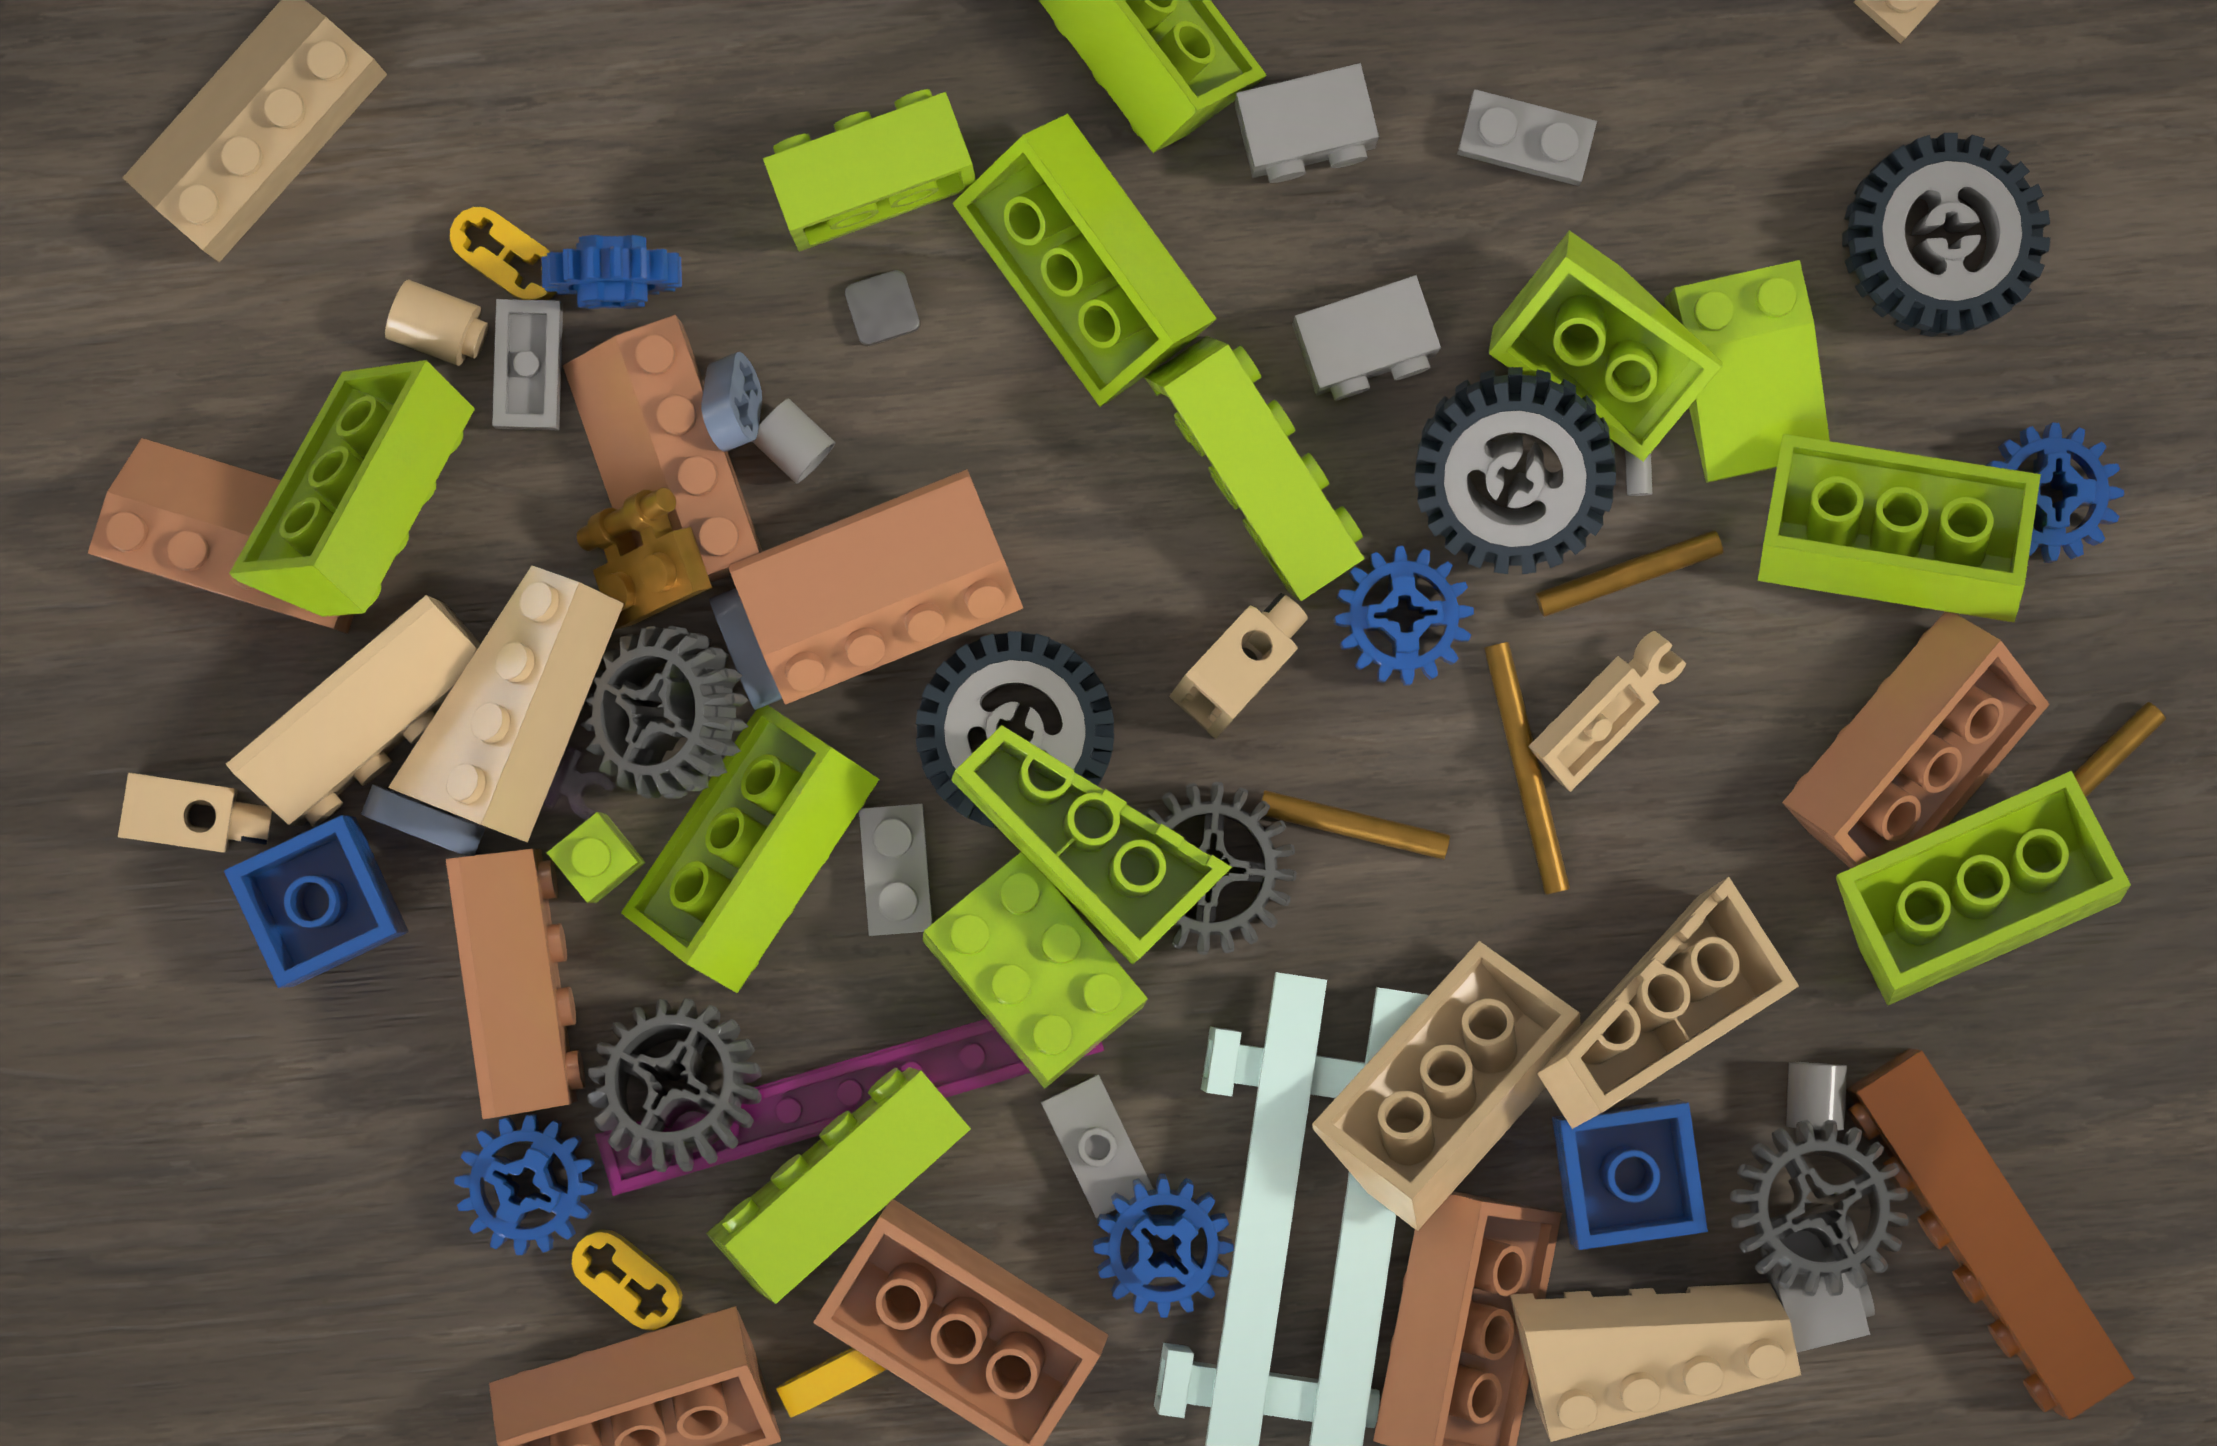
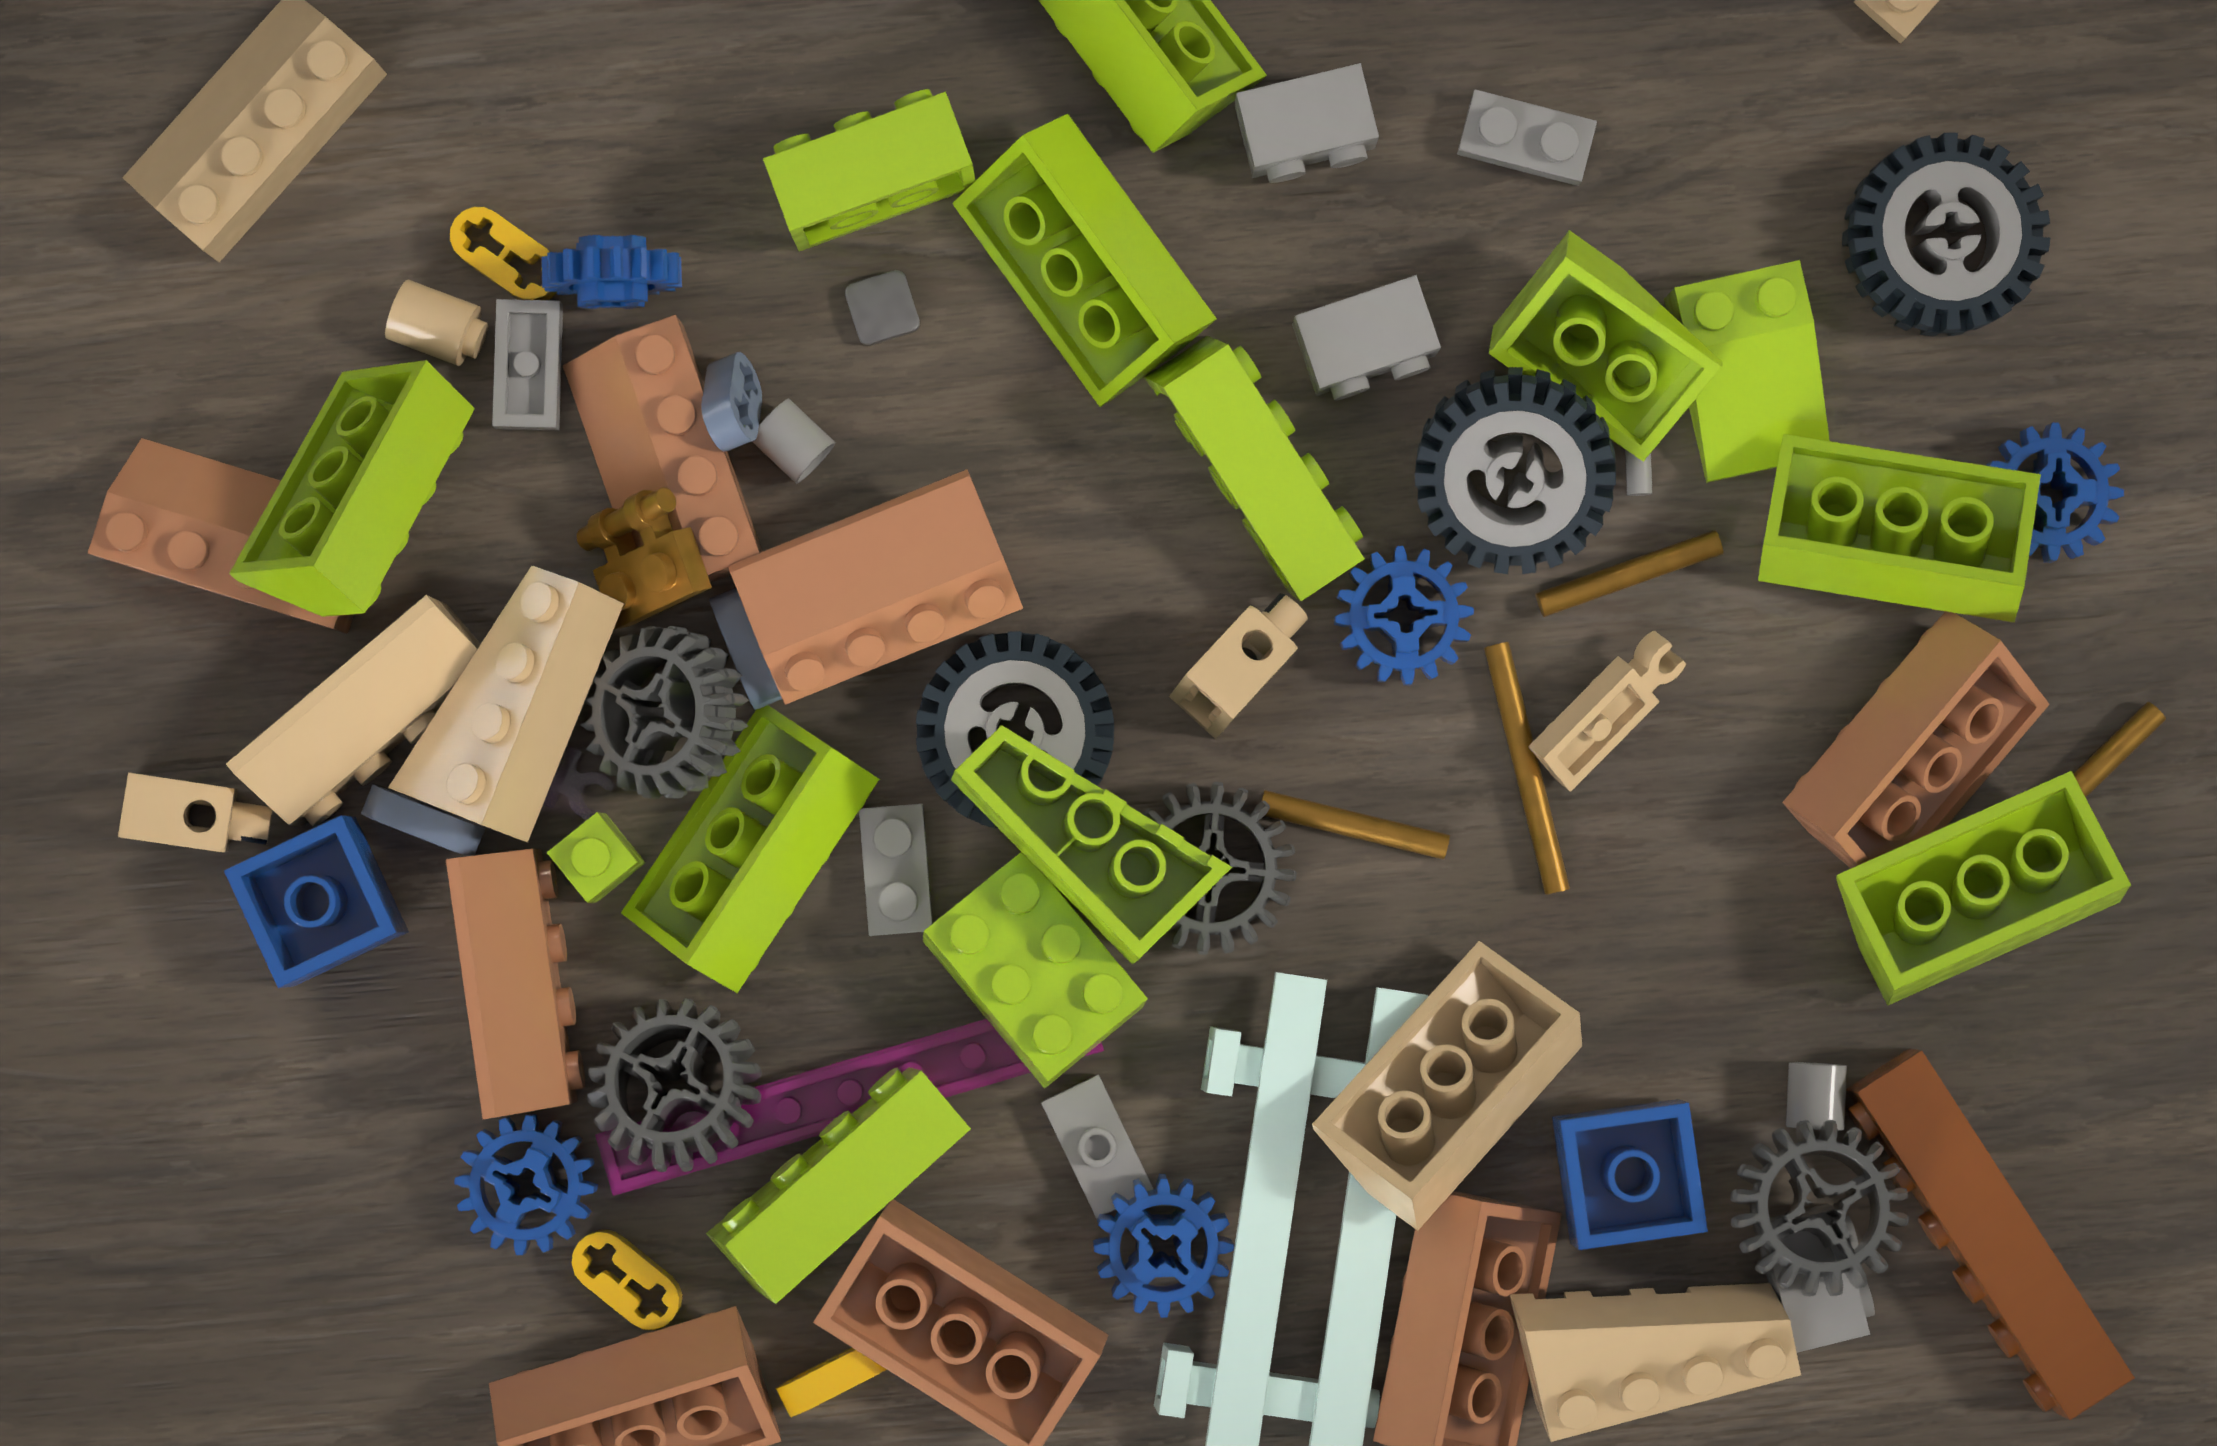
(1679, 997): tan wedge -> none

